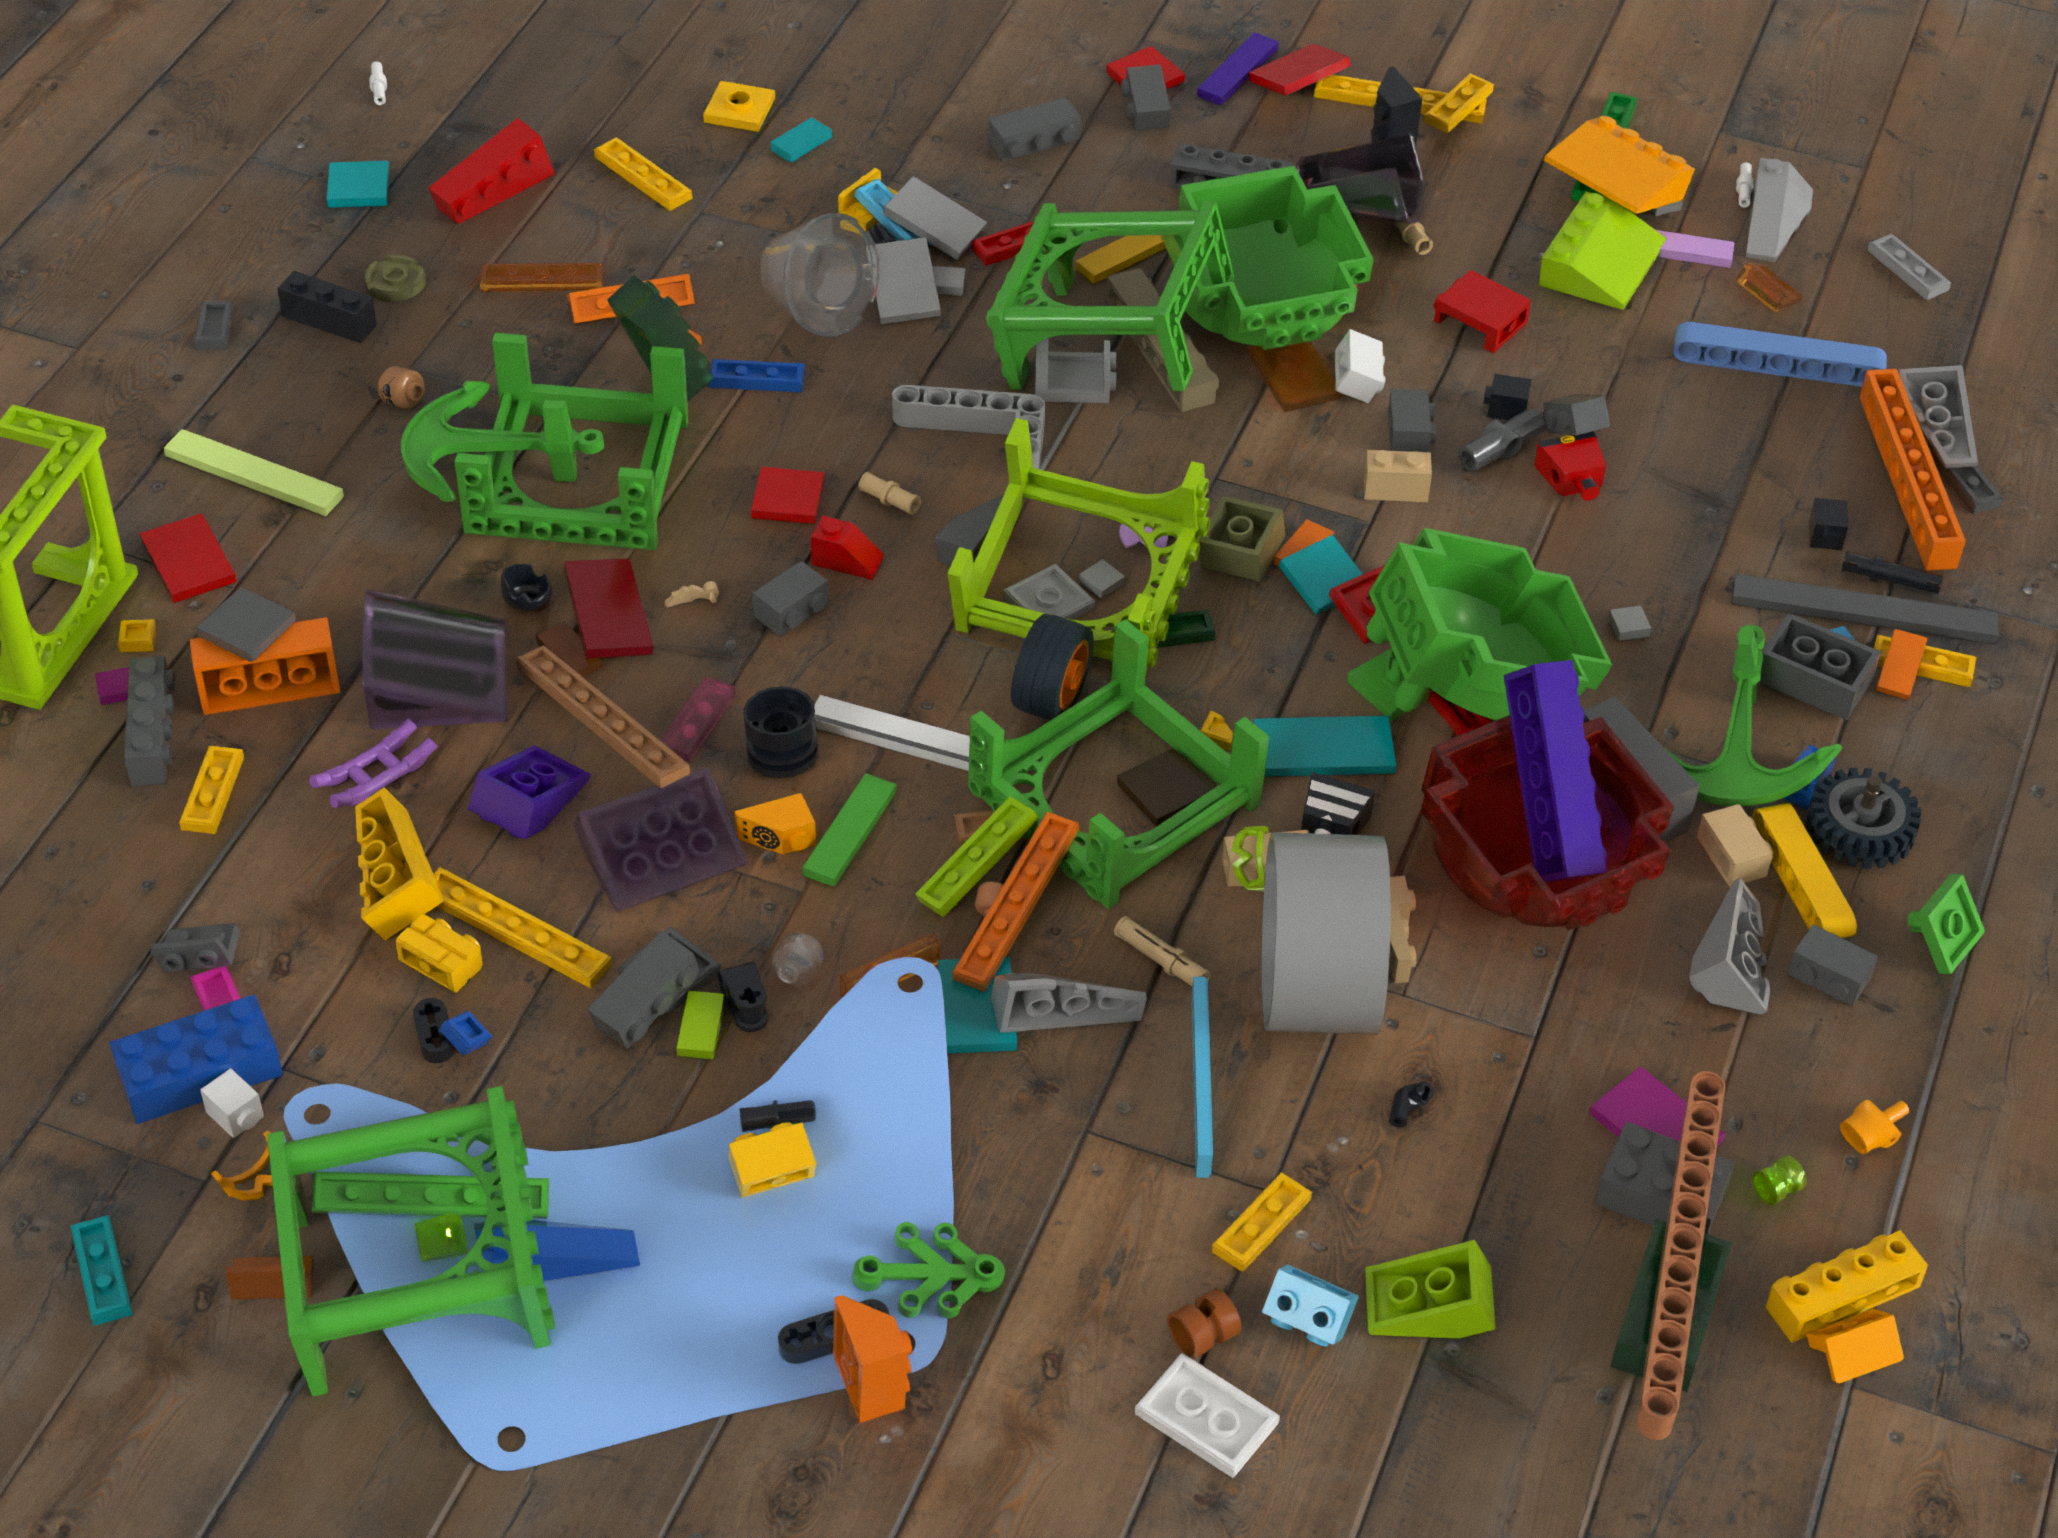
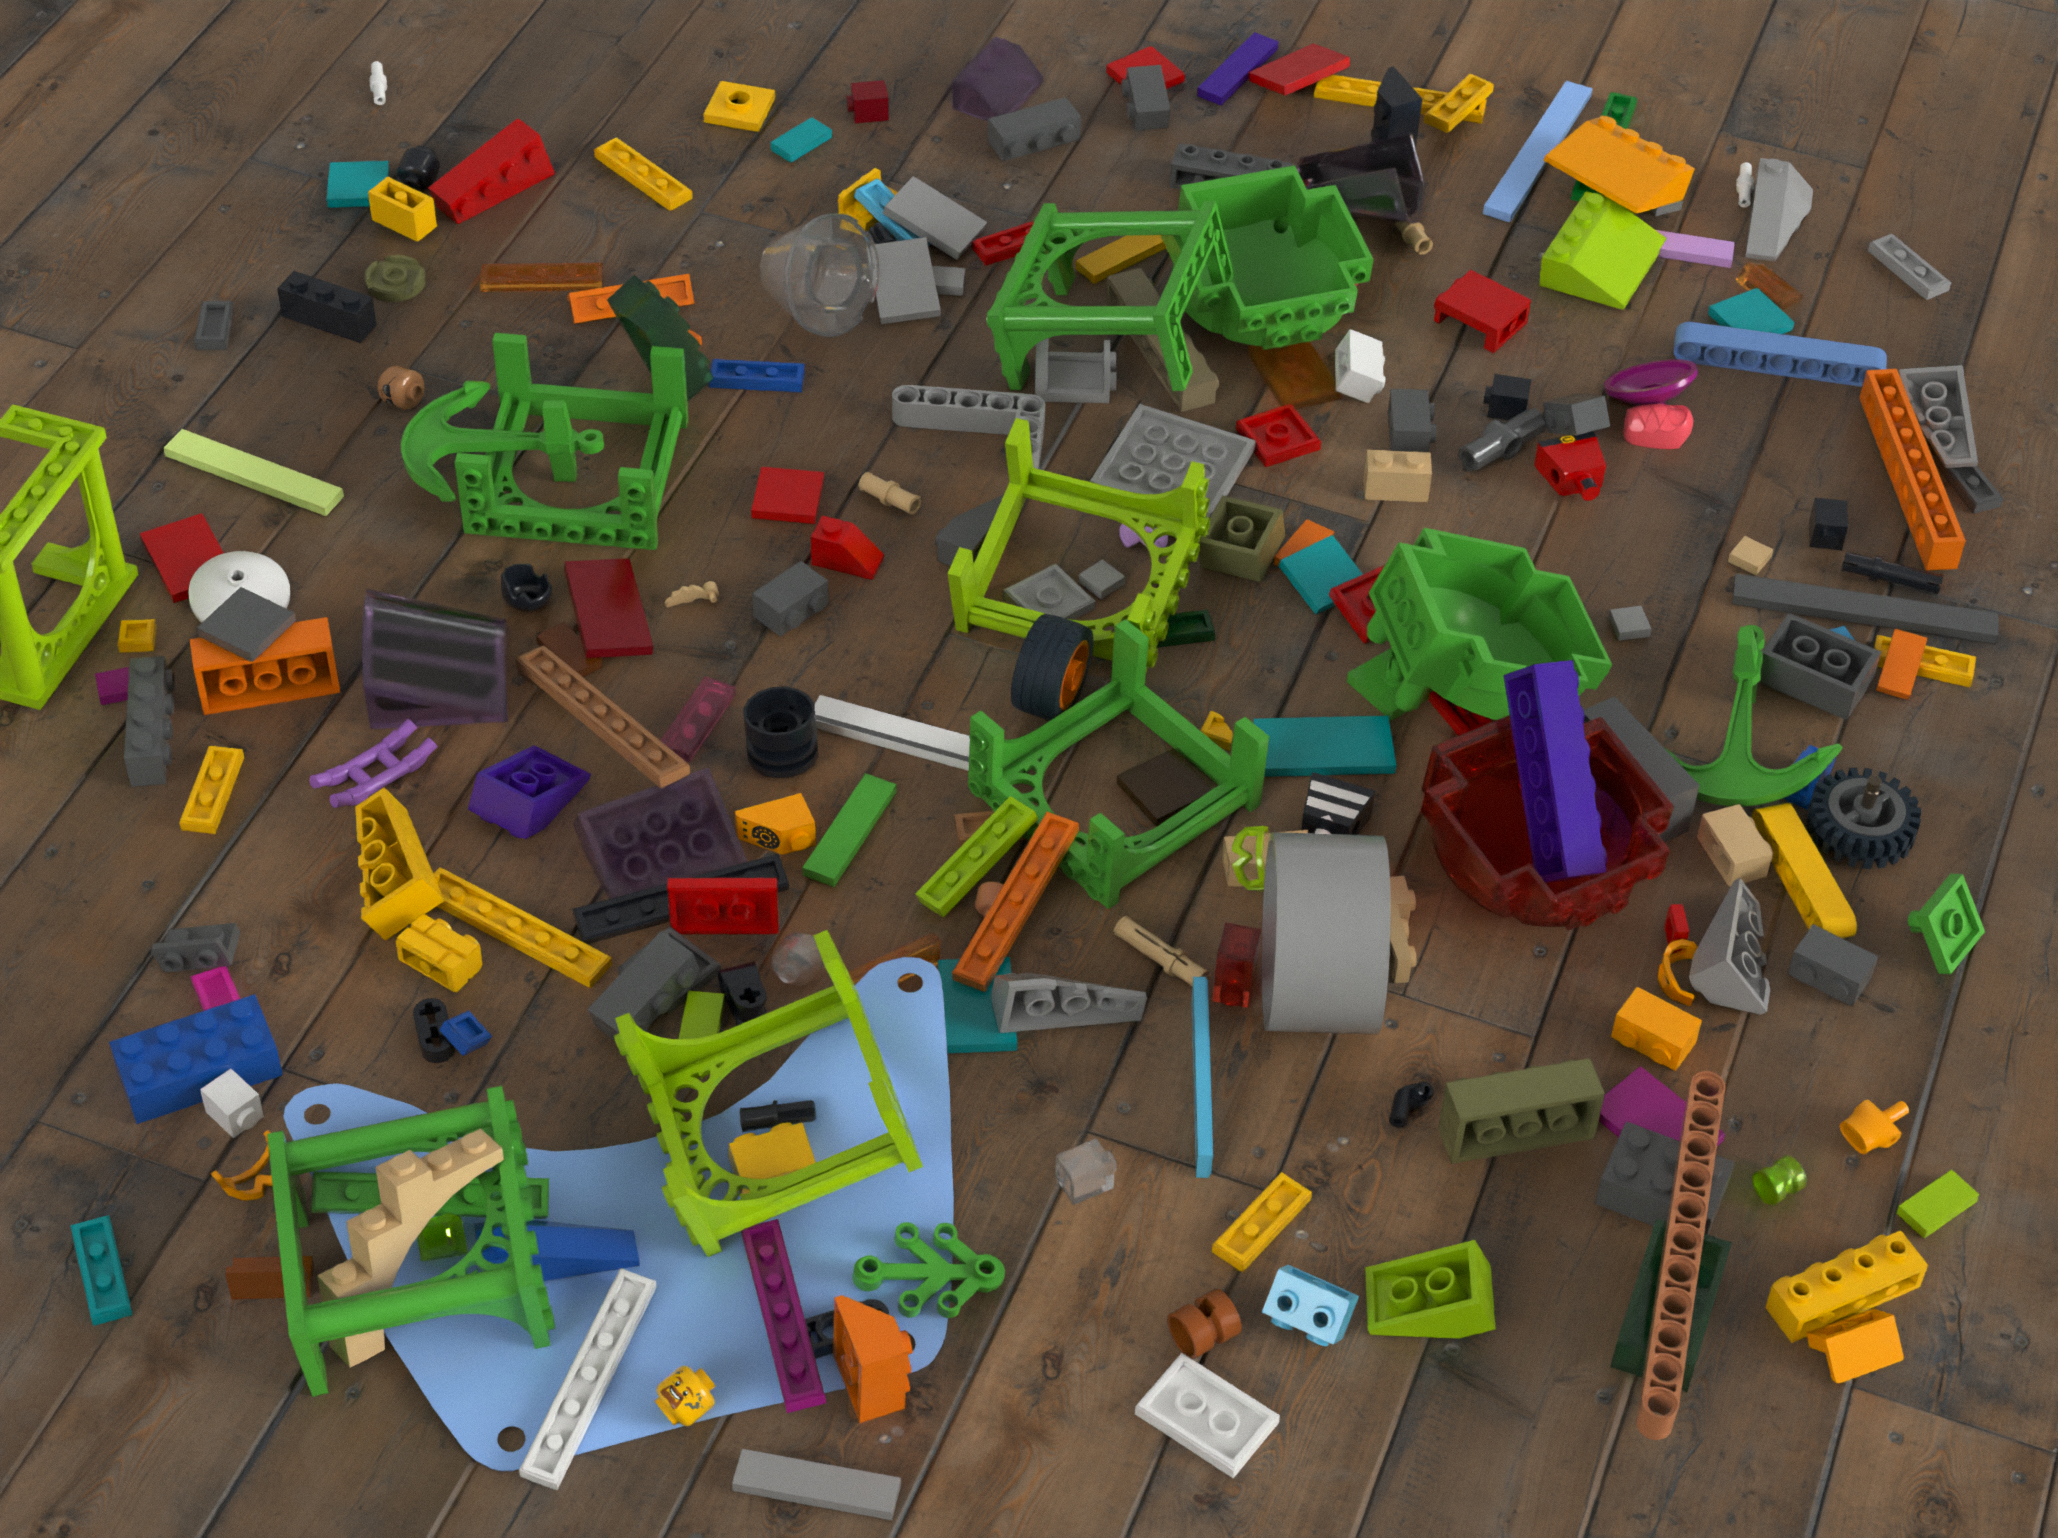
(216, 581): none -> white dish
(381, 1237): none -> tan arch
(402, 209): none -> yellow brick
(418, 167): none -> black head
(587, 1379): none -> white tile
(651, 906): none -> black tile
(675, 1064): none -> lime arch
(685, 1395): none -> yellow head
(723, 905): none -> red tile
(783, 1317): none -> magenta tile
(816, 1484): none -> light grey tile
(868, 101): none -> dark red brick
(995, 81): none -> clear purple slope
(1085, 1171): none -> clear brick
(1158, 449): none -> light grey plate
(1236, 965): none -> clear red brick
(1279, 435): none -> red tile
(1520, 1110): none -> olive brick
(1529, 162): none -> light blue tile
(1651, 381): none -> magenta dish
(1656, 1028): none -> light orange brick
(1658, 425): none -> coral piece
(1672, 989): none -> light orange helmet
(1676, 924): none -> red tile
(1750, 555): none -> tan tile
(1751, 312): none -> teal tile
(1937, 1203): none -> lime tile

